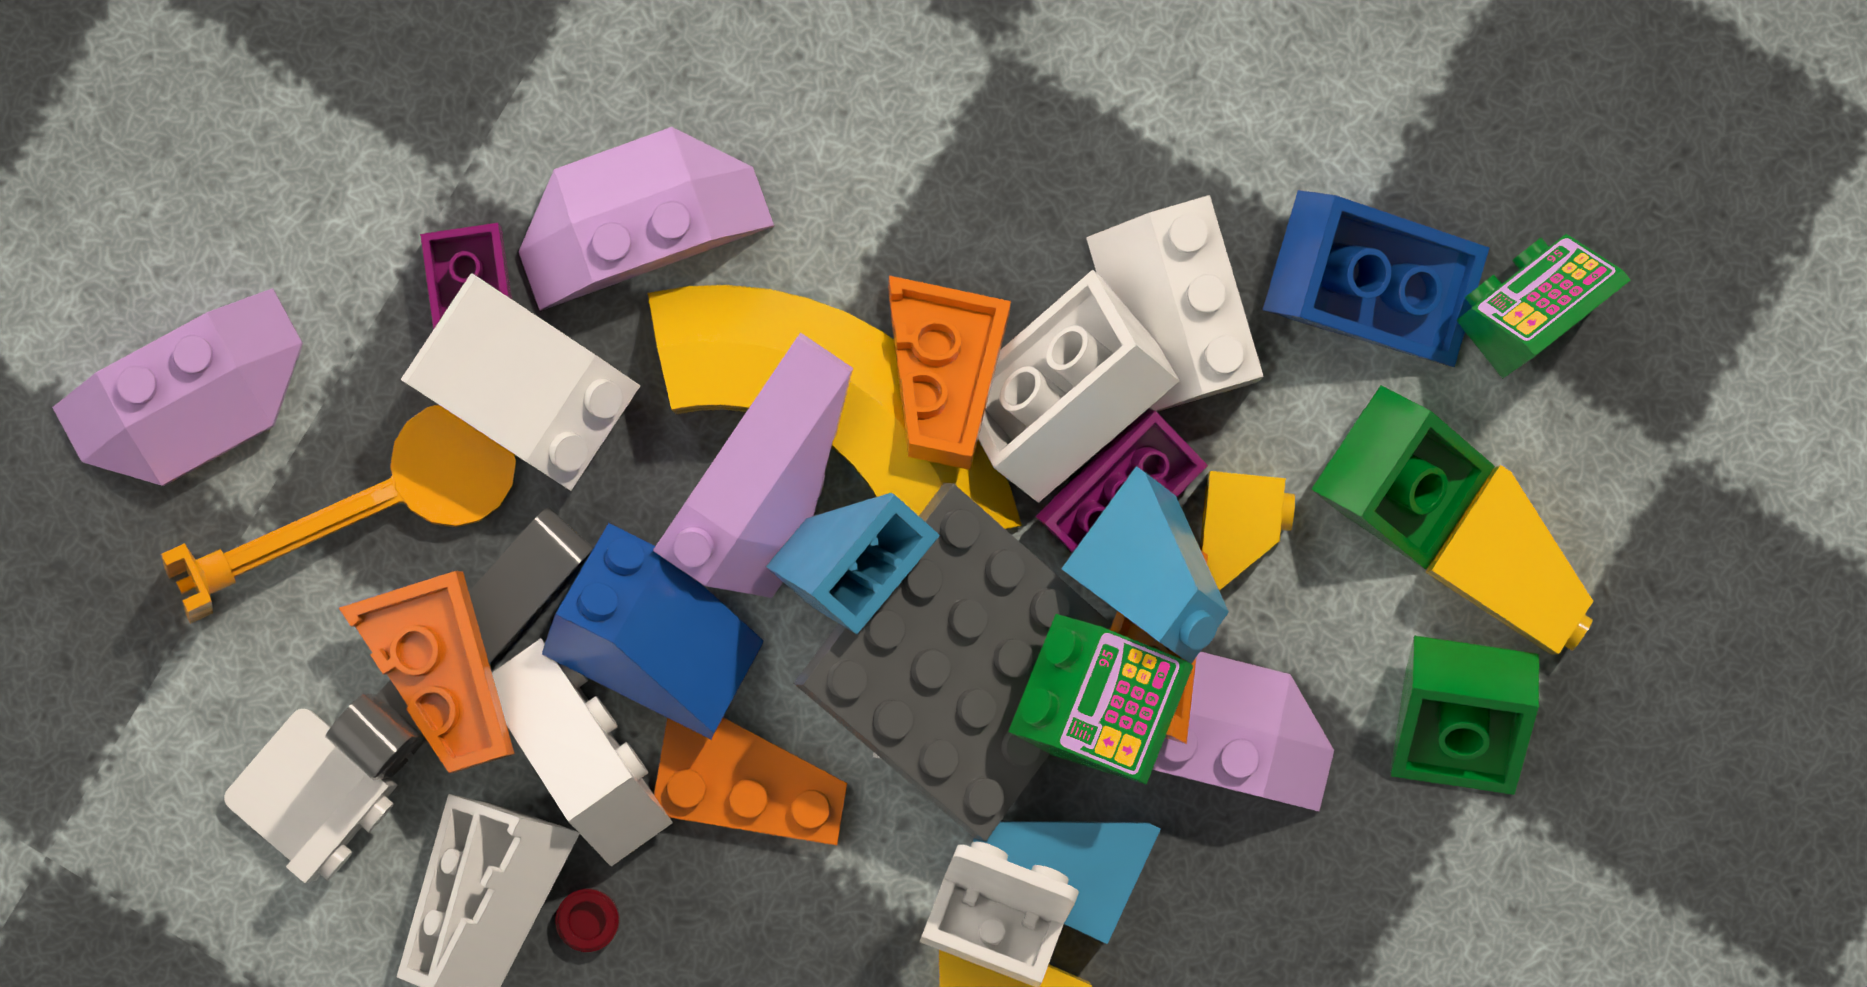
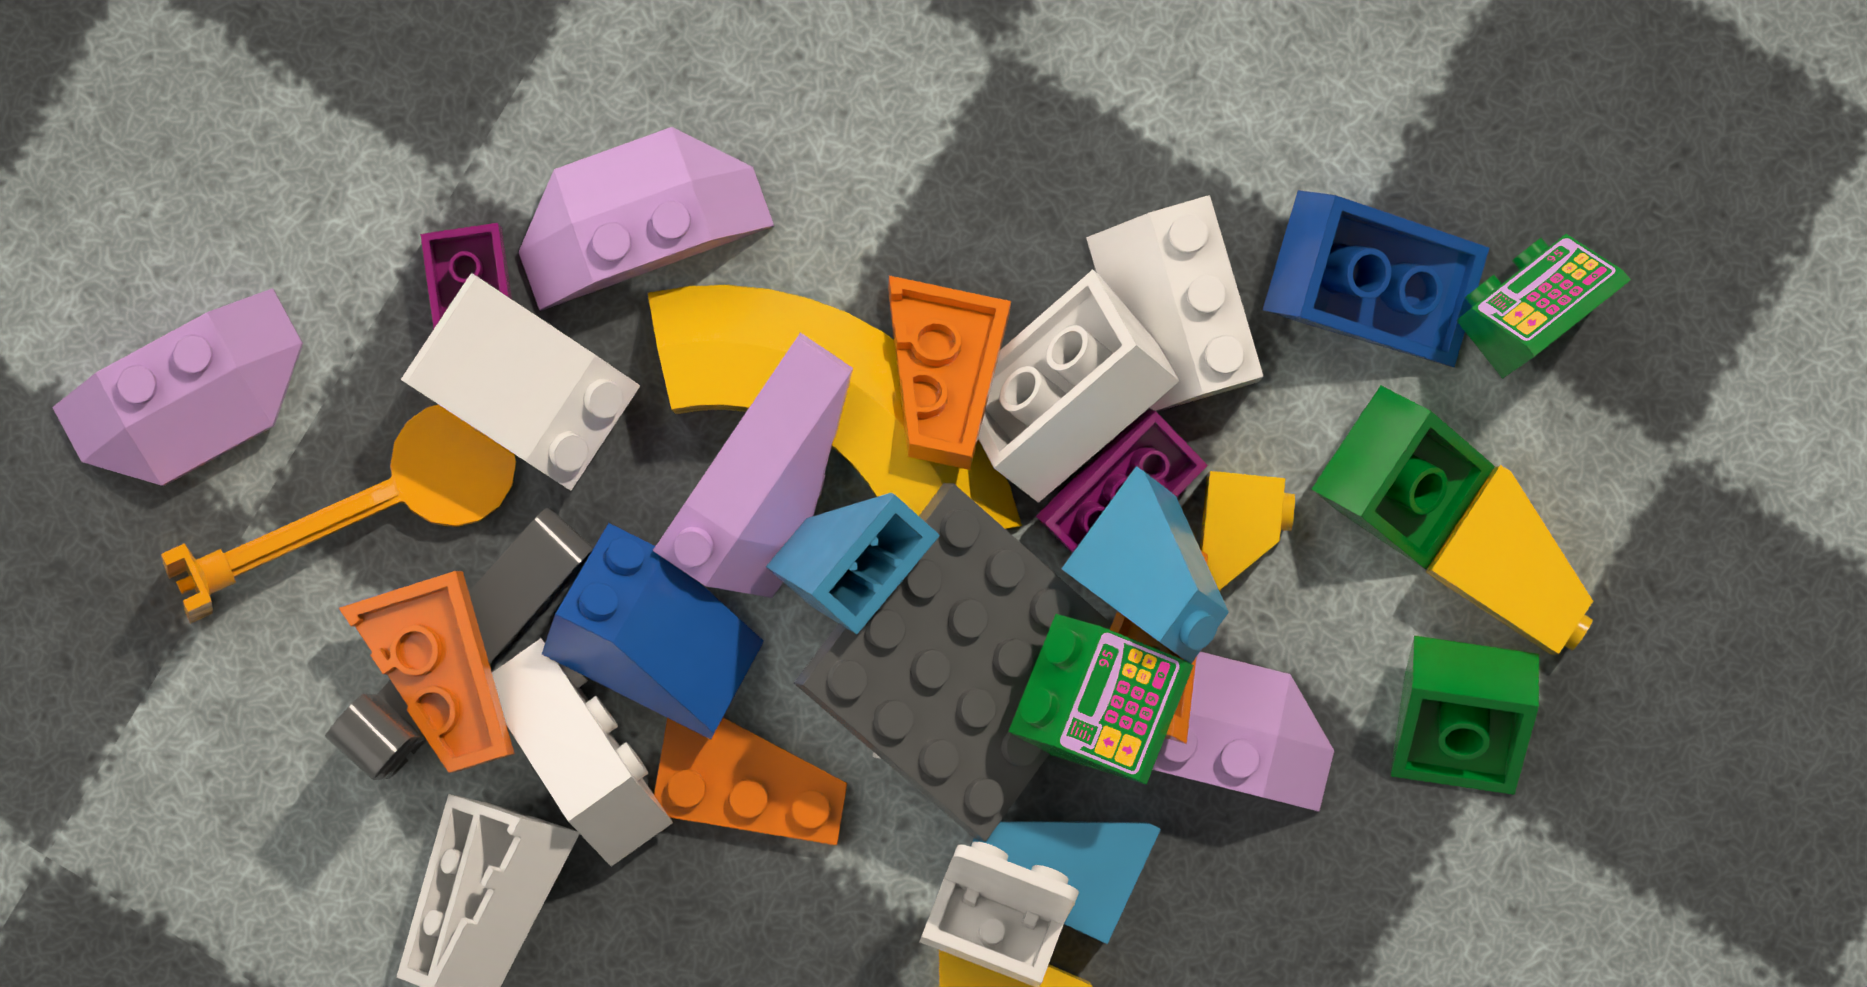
(308, 797): white bracket -> none
(587, 920): dark red tile -> none

